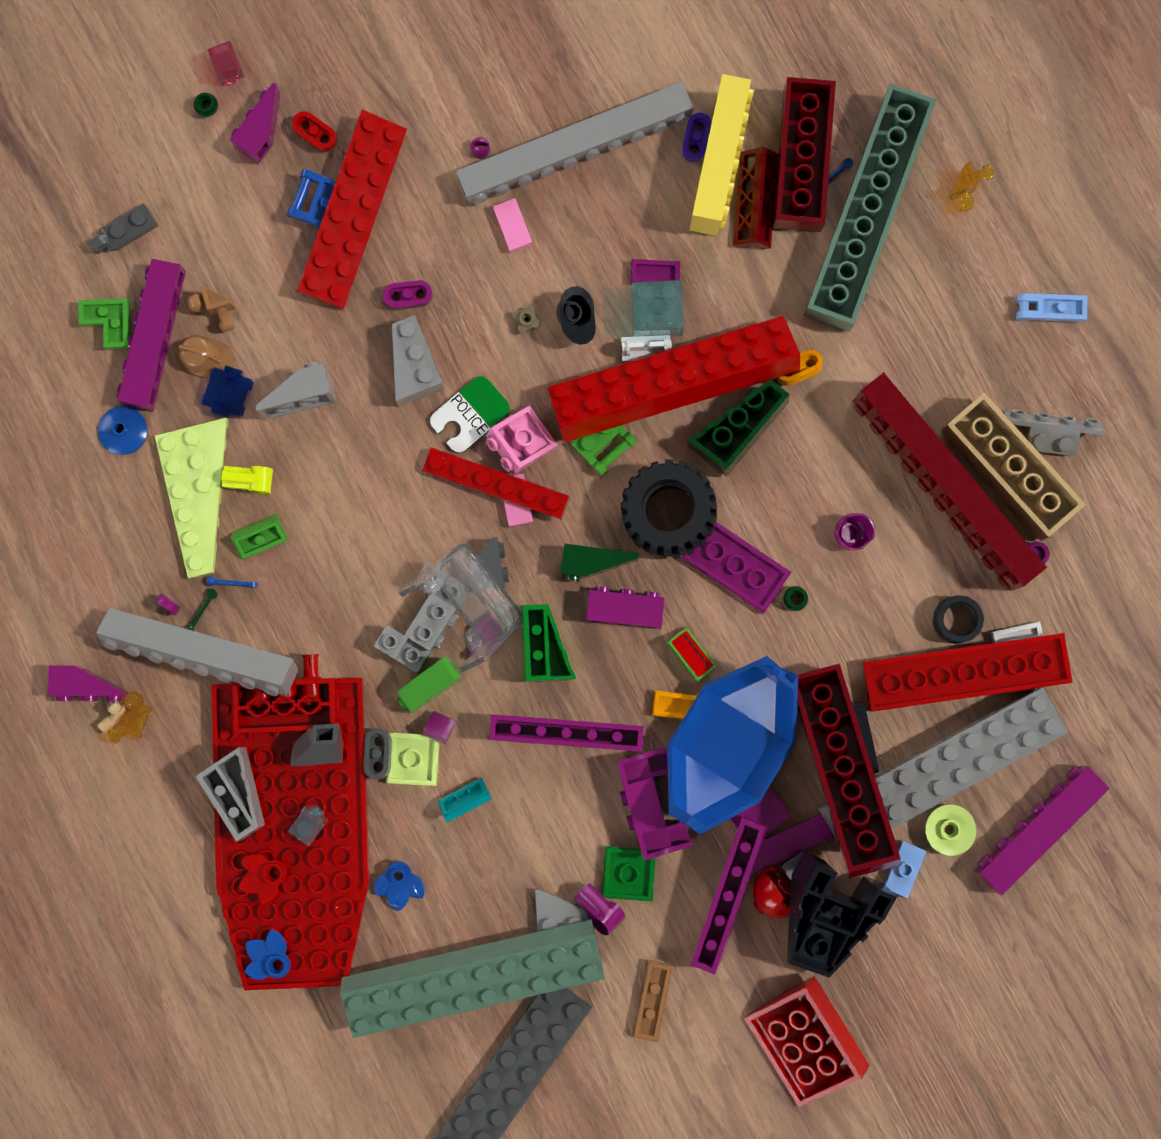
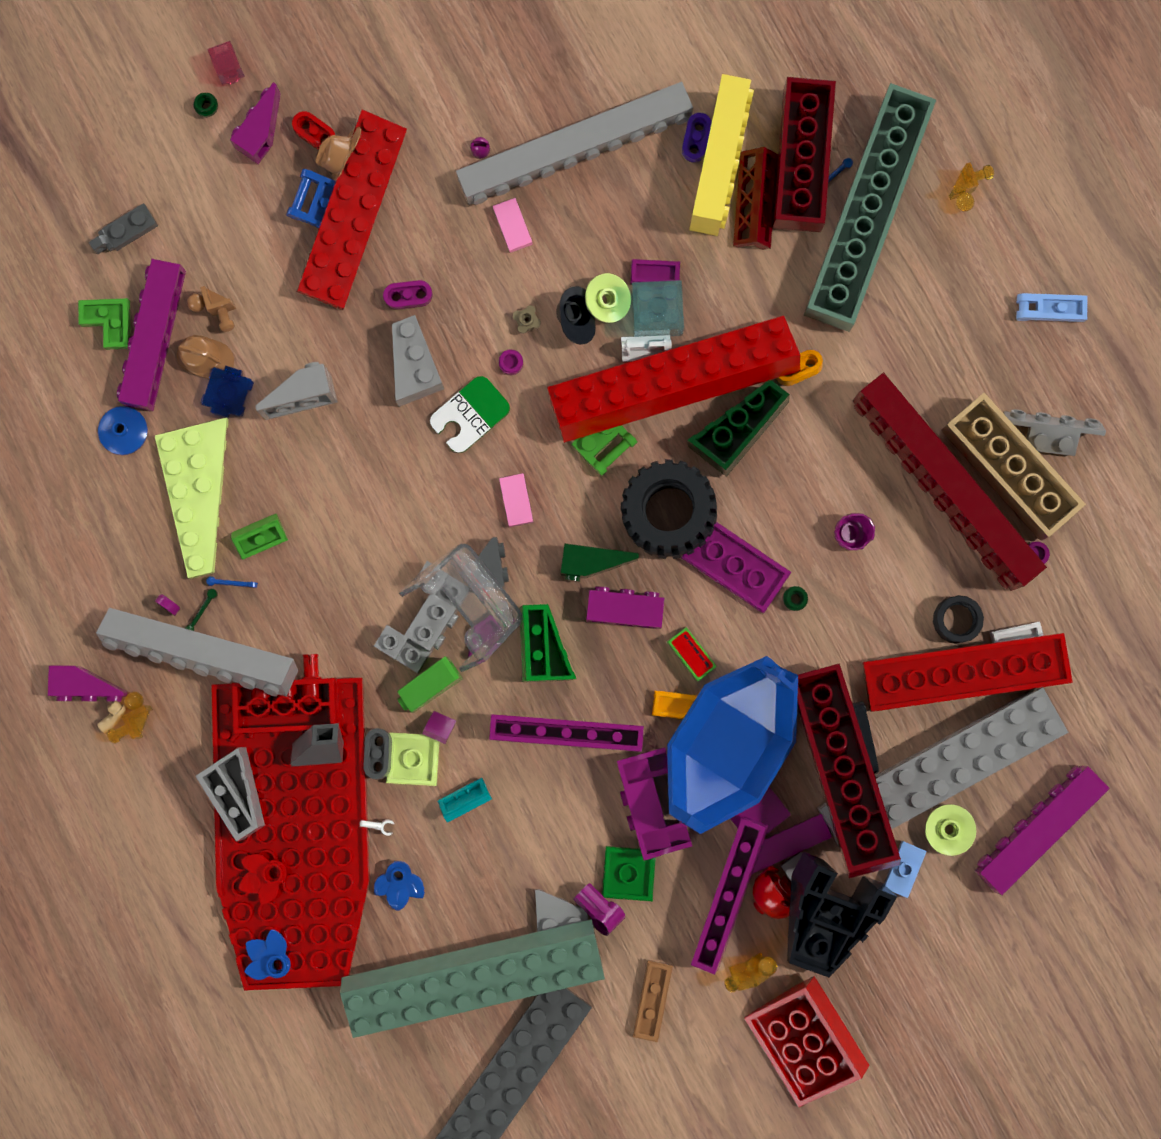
(254, 479): neon yellow piece -> none
(308, 824): clear light blue bracket -> none
(335, 152): none -> medium nougat piece
(377, 825): none -> white hand
(496, 483): red plate -> none
(511, 362): none -> magenta tile
(520, 440): bright pink plate -> none
(617, 297): none -> yellowish green dish
(750, 973): none -> clear yellow piece

